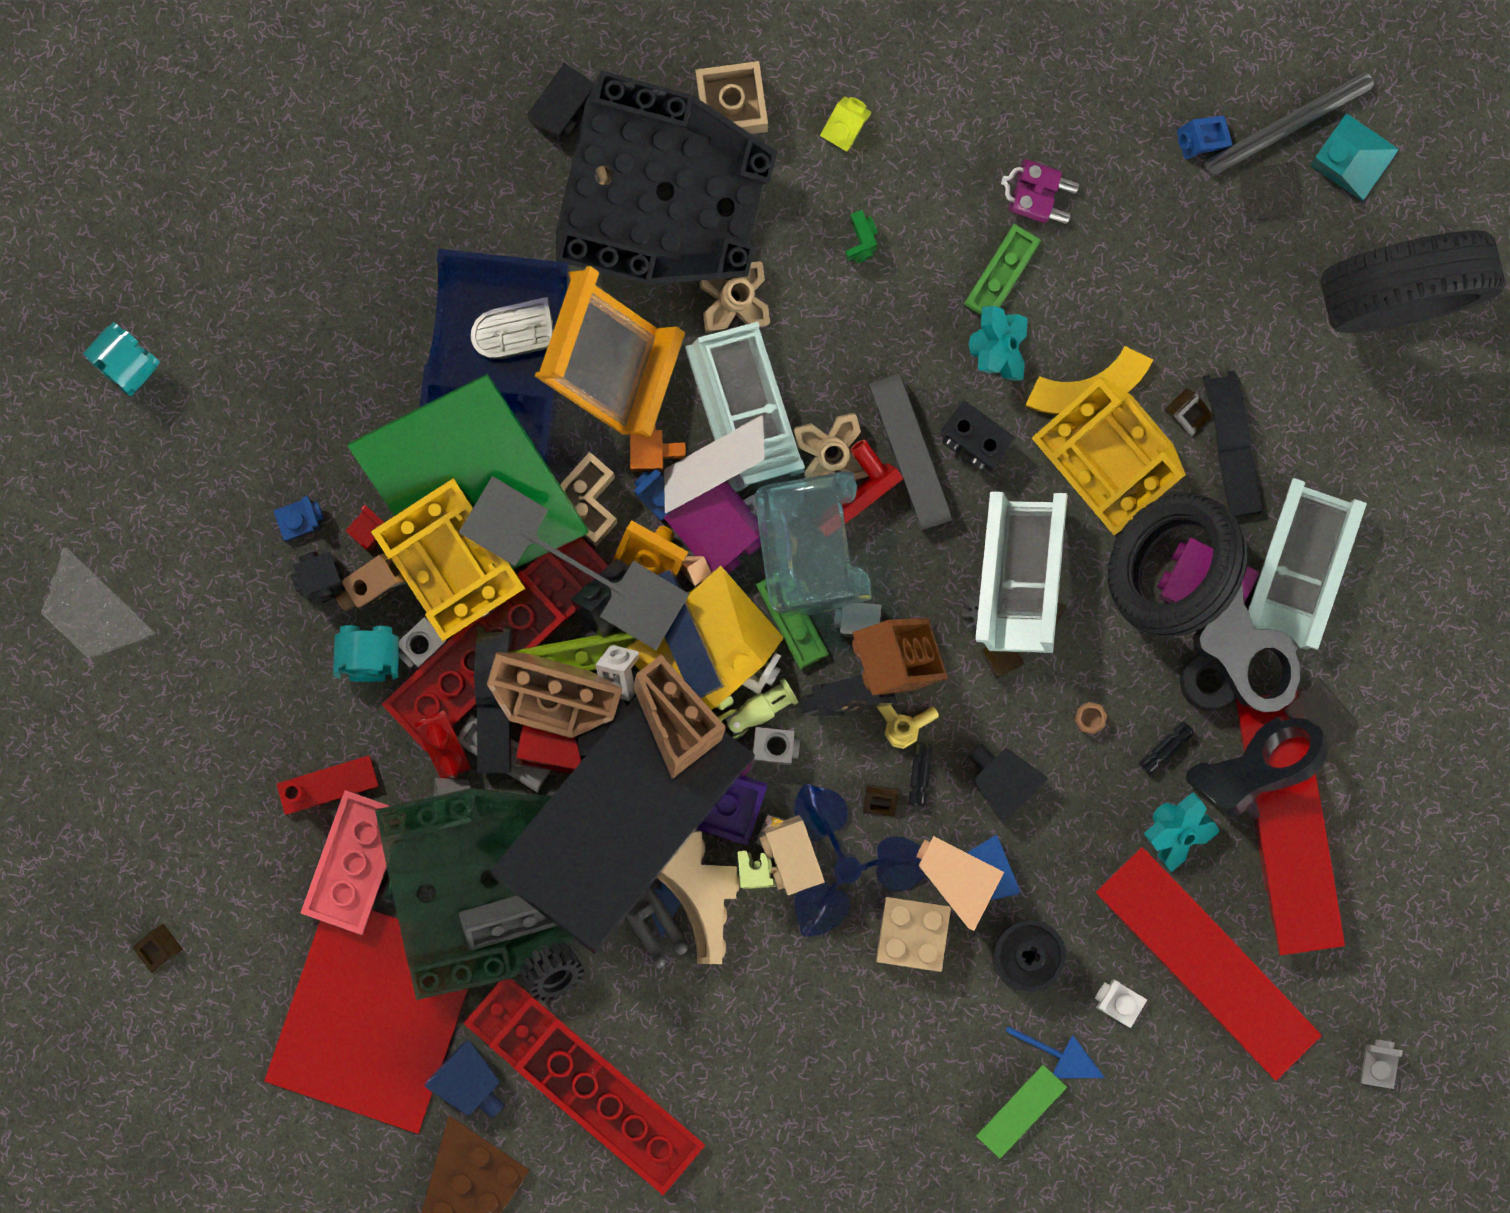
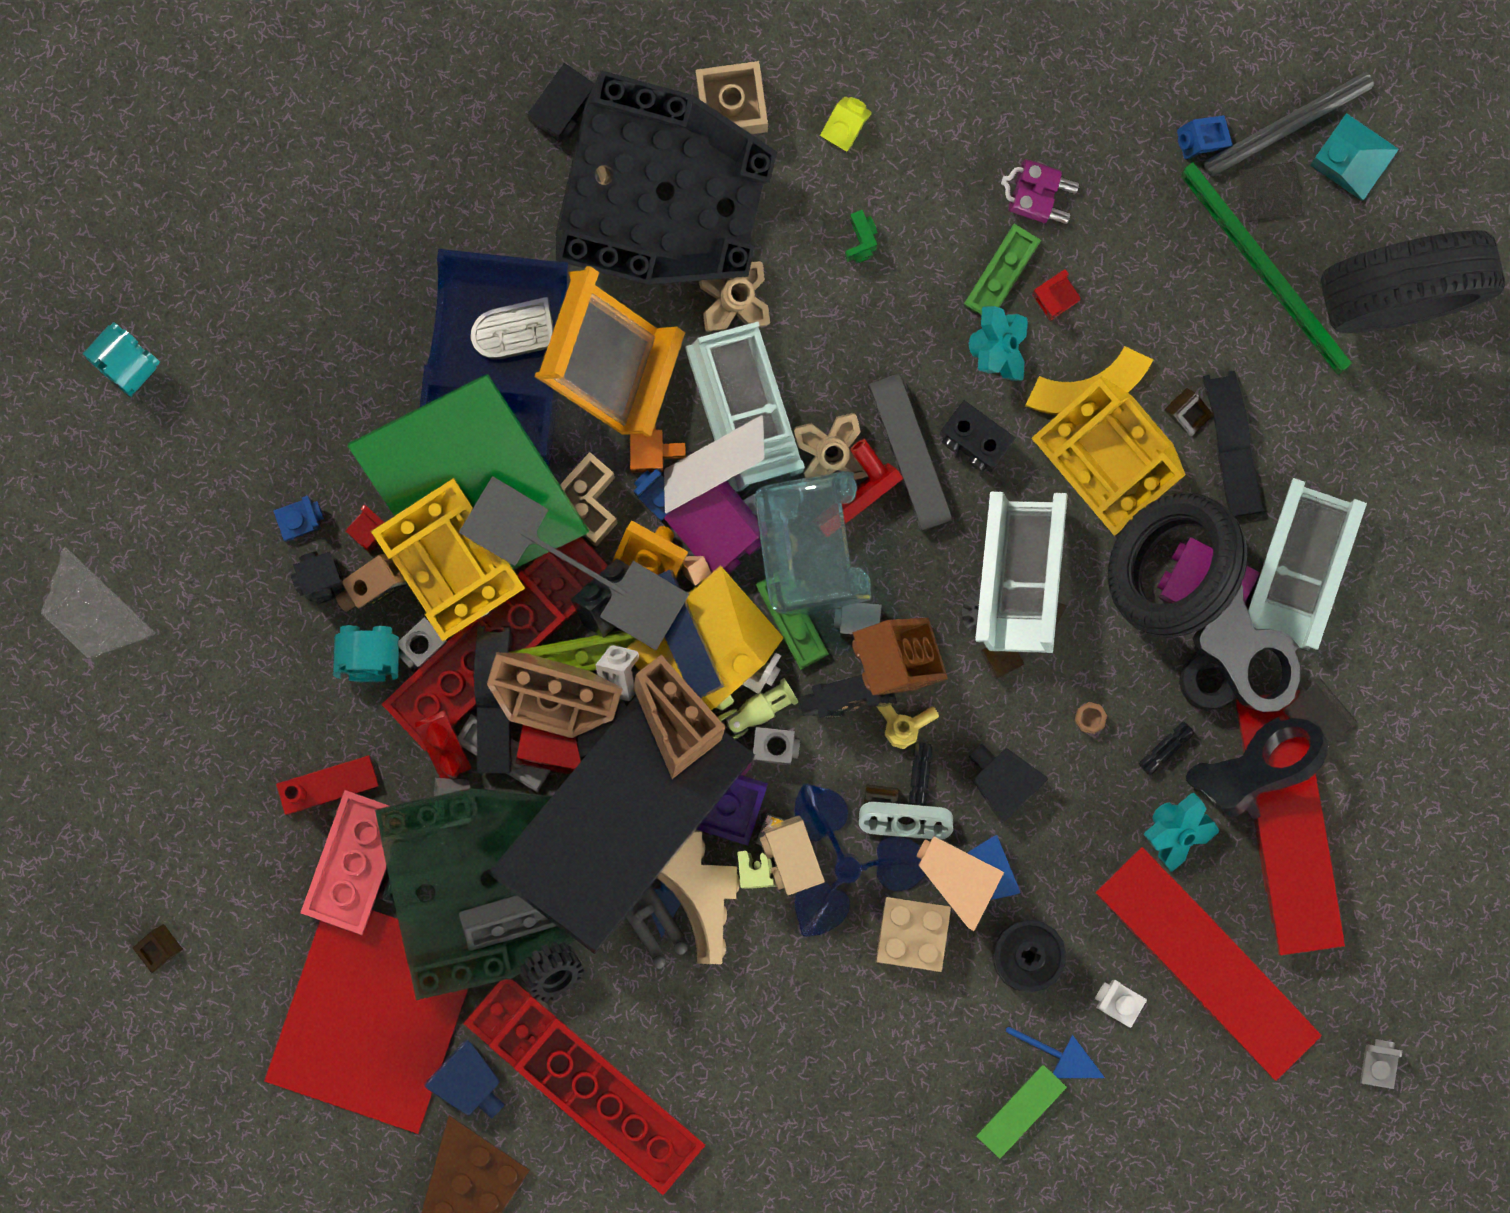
(882, 826): none -> light aqua beam
(1056, 295): none -> red panel
(1265, 269): none -> green tile

